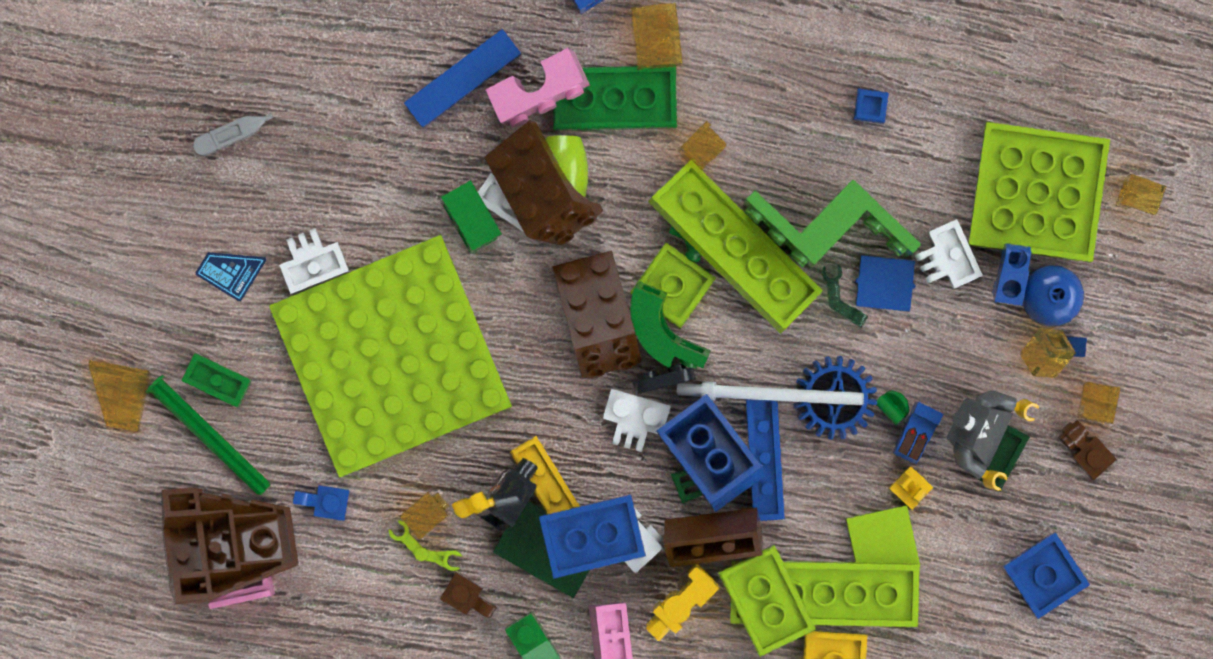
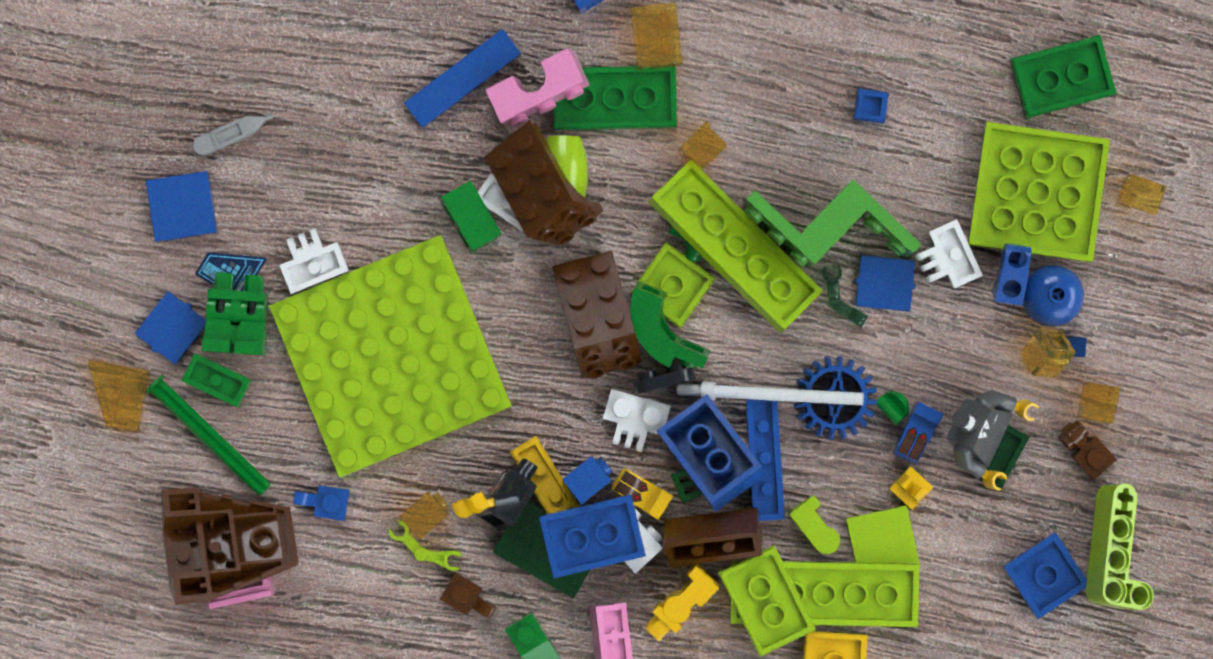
(171, 327): none -> blue piece
(181, 206): none -> blue tile
(235, 307): none -> green hips
(588, 478): none -> blue brick
(644, 493): none -> yellow leg
(822, 538): none -> lime leg
(1062, 76): none -> green tile
(1117, 507): none -> lime beam

